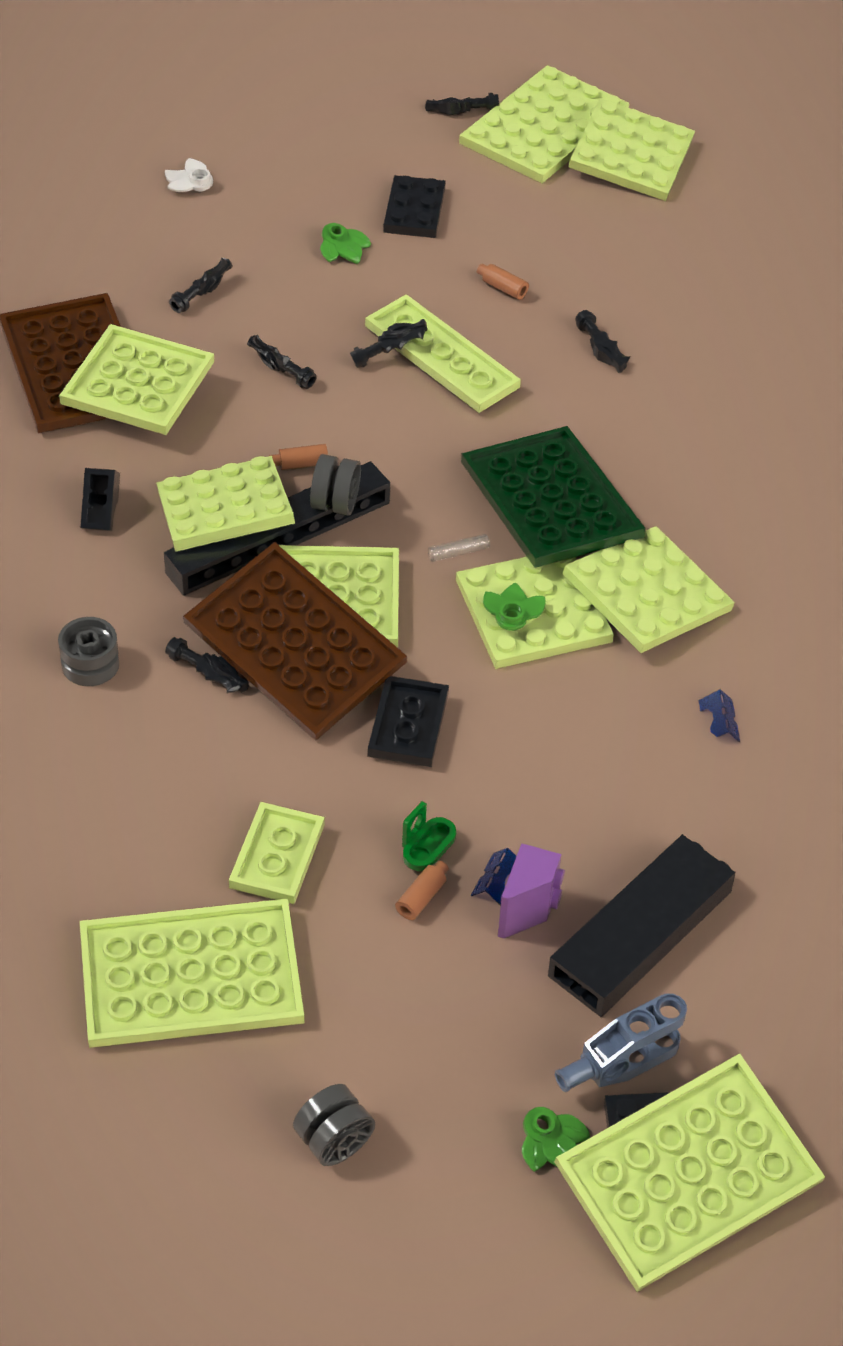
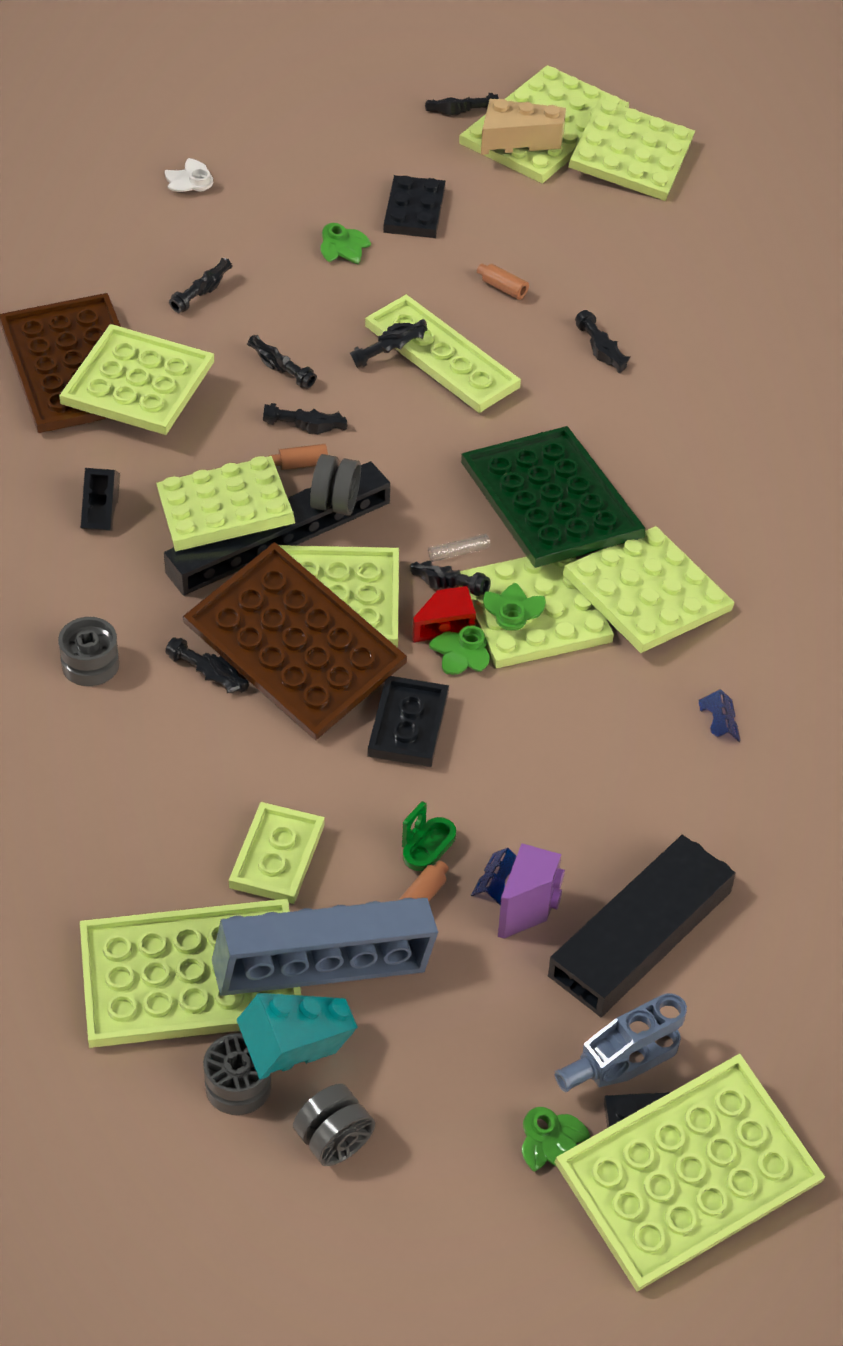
(232, 1078): none -> dark grey wheel
(293, 1029): none -> teal wedge
(312, 421): none -> black piece
(323, 945): none -> sand blue brick
(444, 612): none -> red slope
(446, 577): none -> black piece
(462, 650): none -> bright green plate
(522, 125): none -> tan wedge

